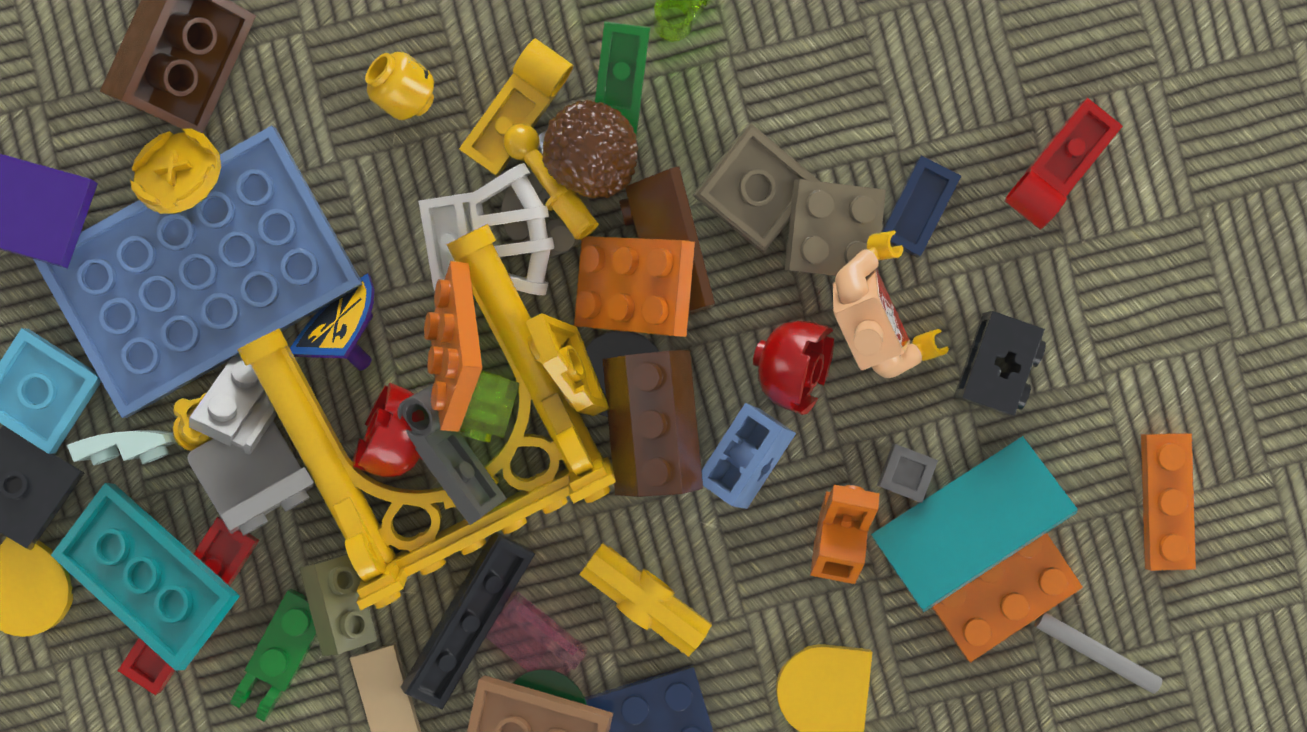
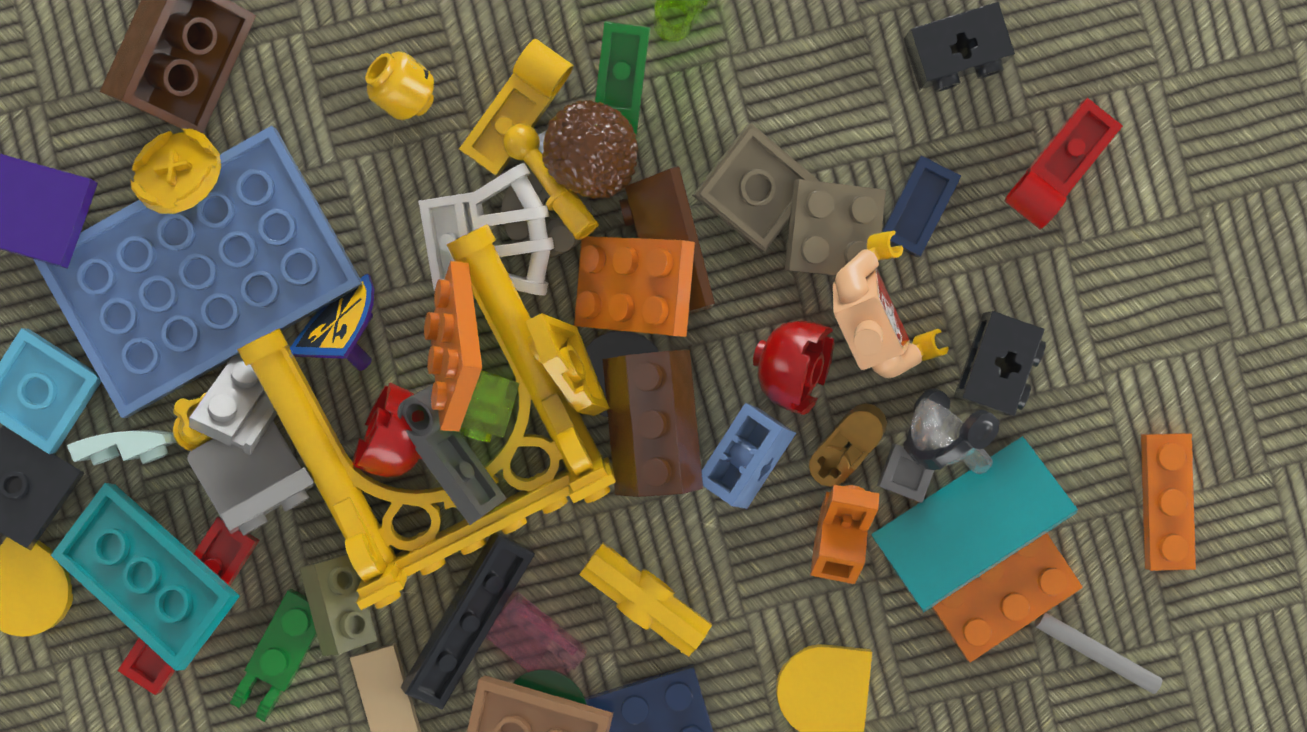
(832, 460): none -> pearl gold piece
(942, 439): none -> cap
(978, 29): none -> black brick

